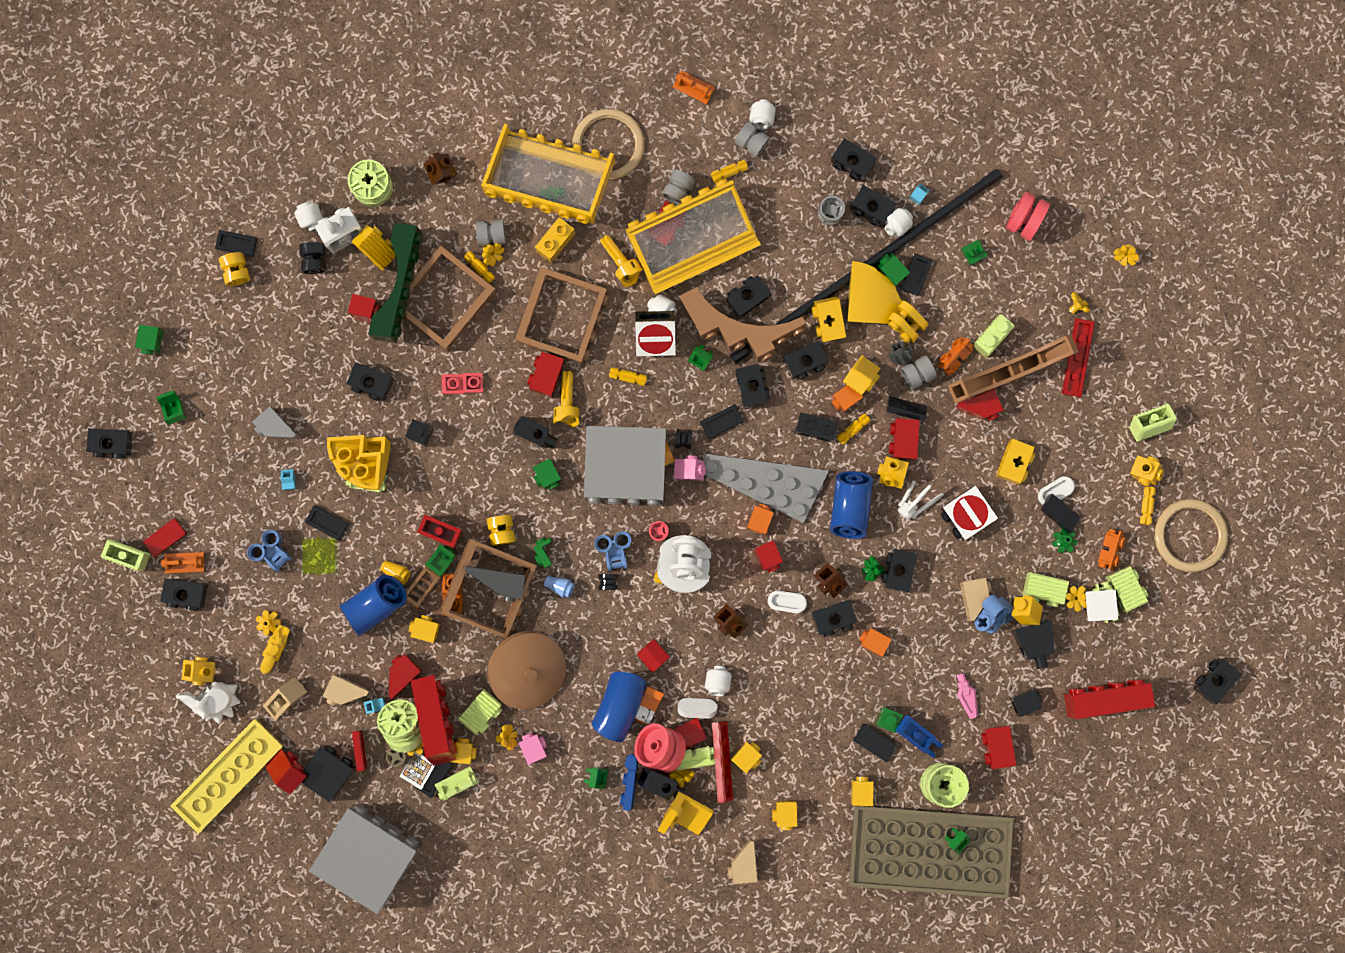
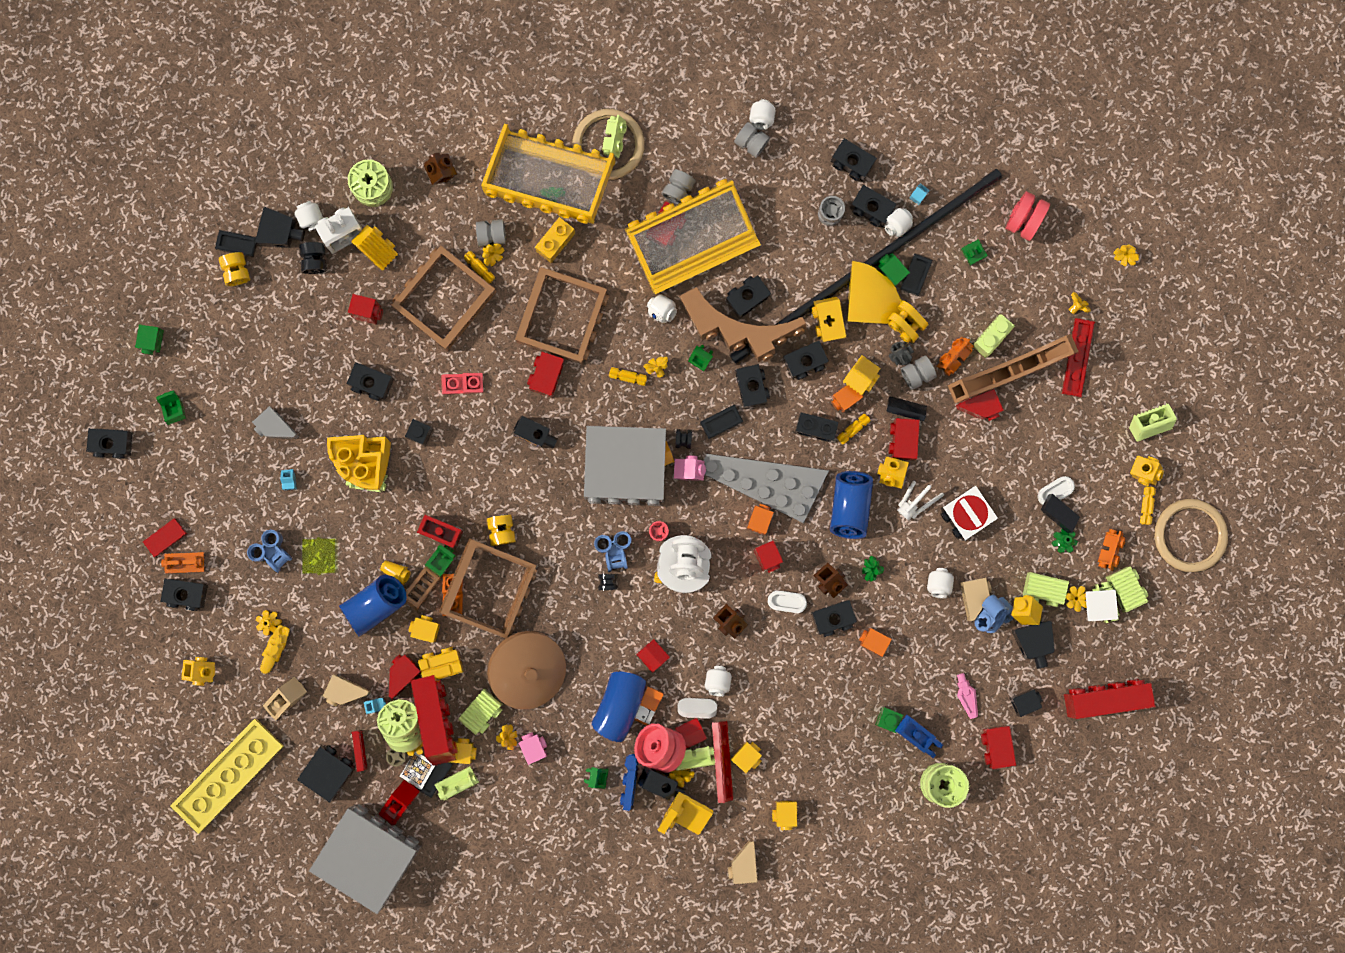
(125, 555): yellowish green brick -> none
(212, 703): white head -> none
(277, 230): none -> black torso
(286, 771): red brick -> none
(326, 523): black tile -> none
(387, 320): dark green arch -> none
(399, 802): none -> red slope
(441, 665): none -> yellow brick
(503, 583): dark grey slope -> none
(541, 557): green bracket -> none
(546, 475): green brick -> none
(561, 586): light blue cone -> none
(566, 412): yellow piece -> none
(616, 128): none -> yellowish green hinge
(628, 269): yellow piece -> none
(655, 333): piece -> none
(656, 366): none -> yellow plant
(693, 87): orange hinge -> none
(729, 171): yellow axle -> none
(861, 791): yellow brick -> none
(874, 742): black tile -> none
(907, 562): black brick -> none
(911, 853): dark tan plate -> none
(940, 583): none -> white head
(959, 842): green tile -> none
(1007, 469): yellow brick -> none
(1227, 677): black brick -> none

